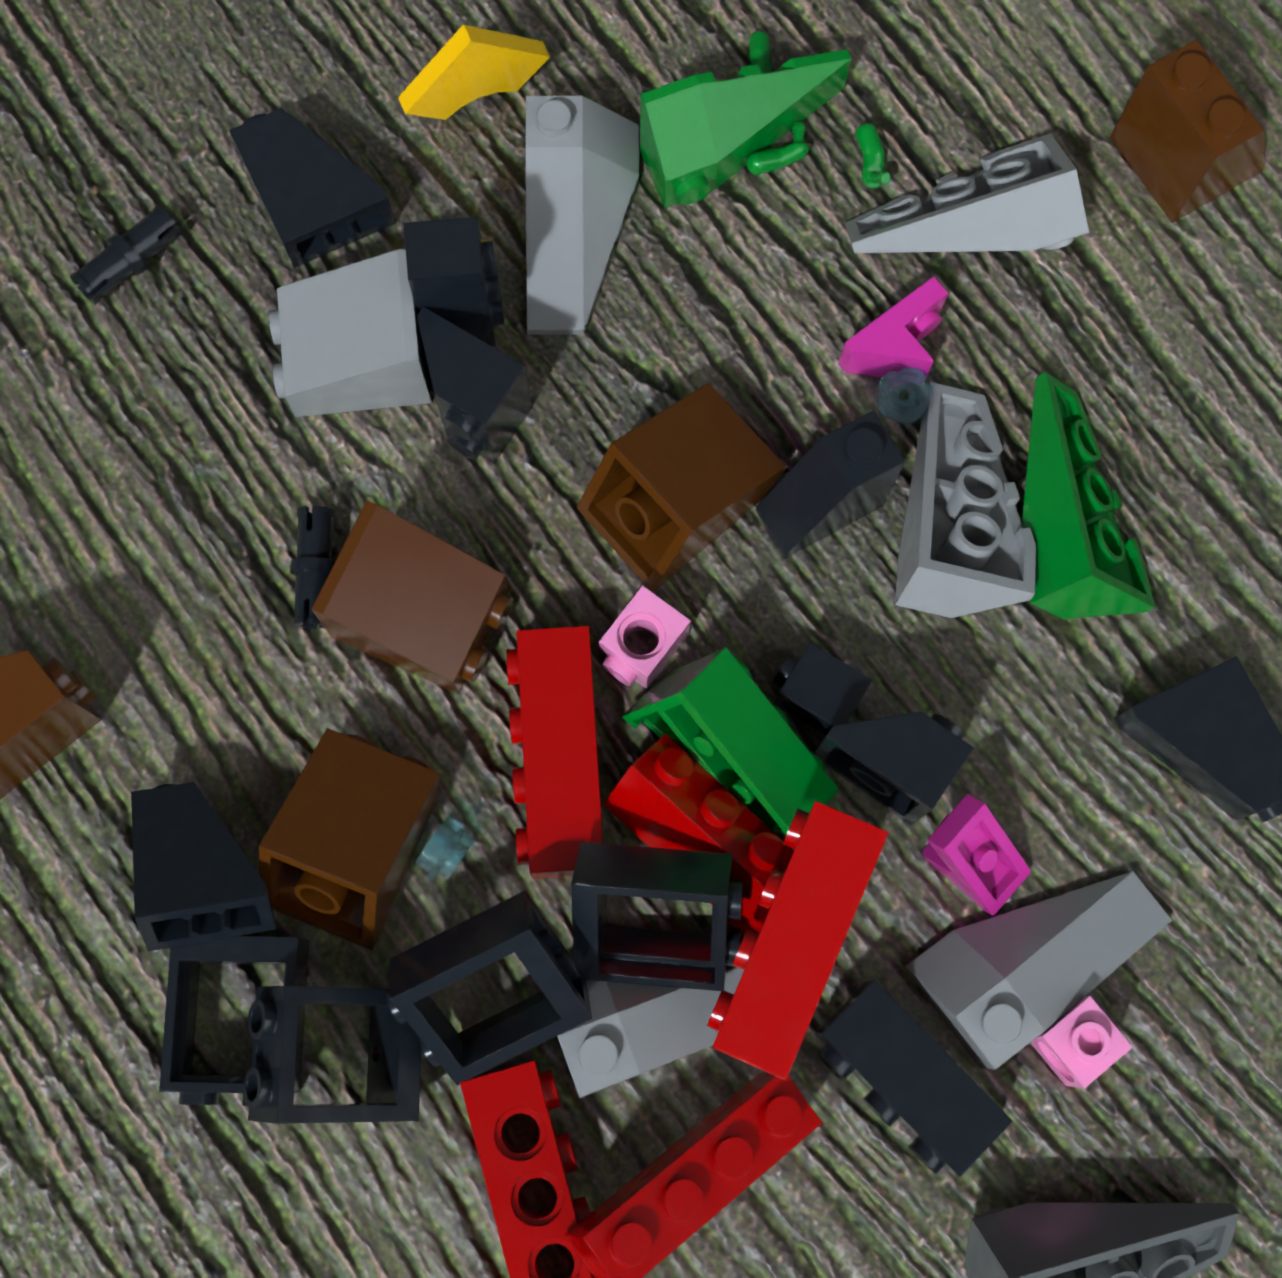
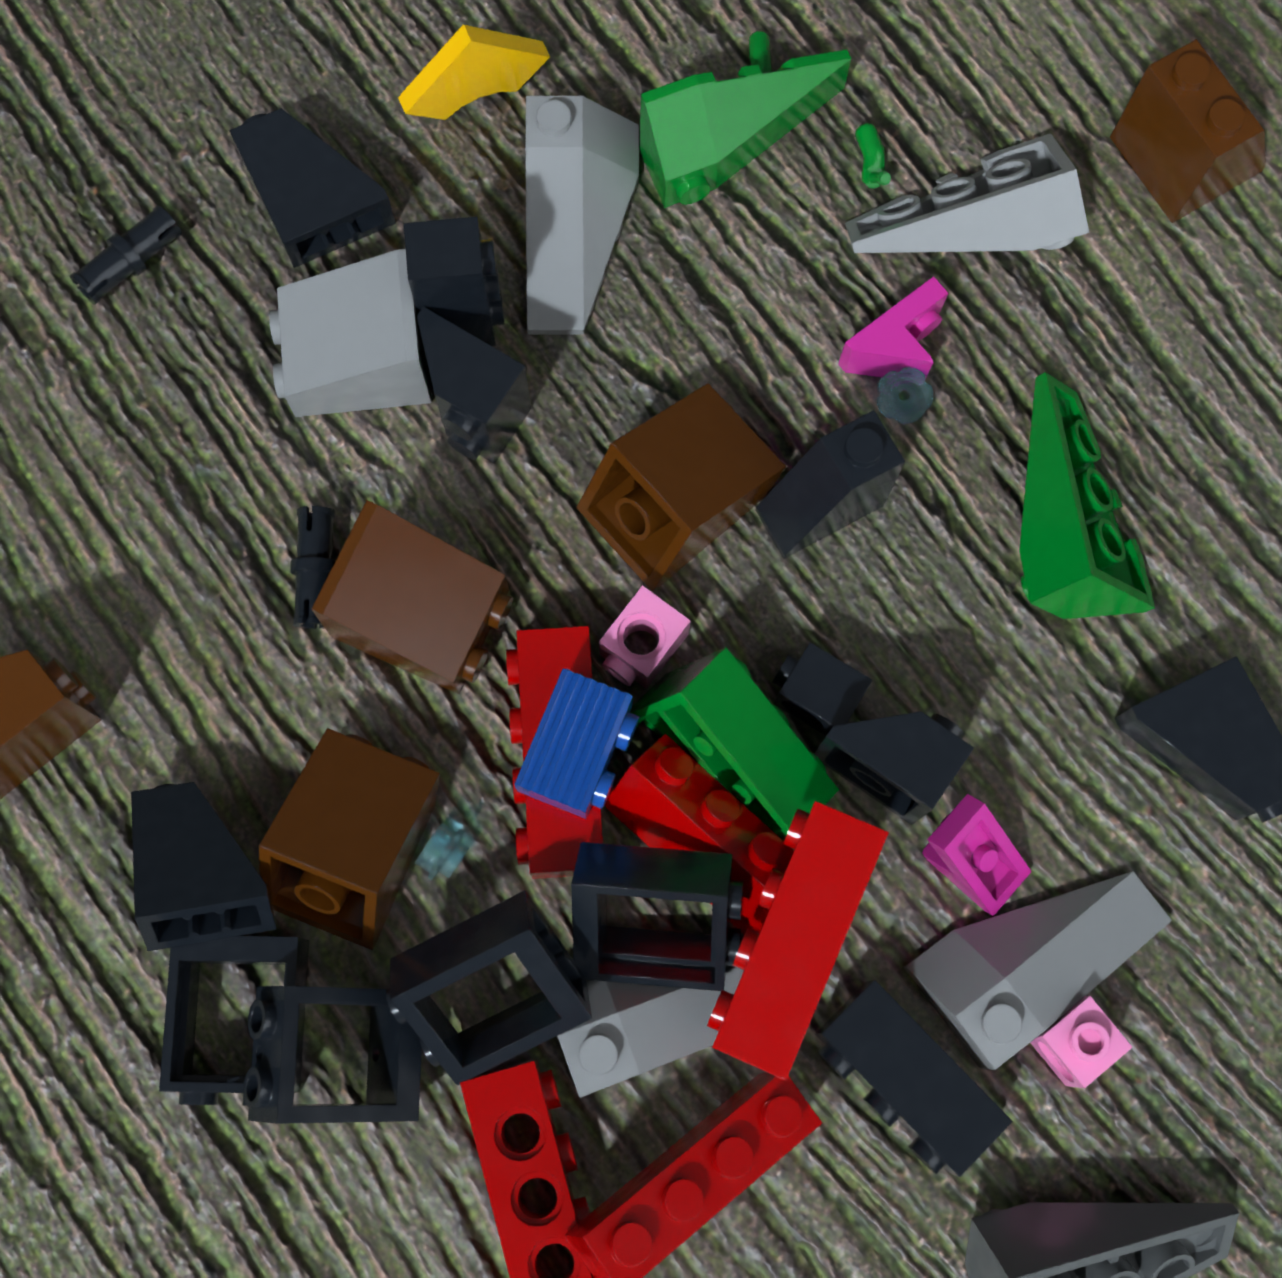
(576, 744): none -> blue brick
(778, 158): green piece -> none
(961, 522): light grey wedge -> none

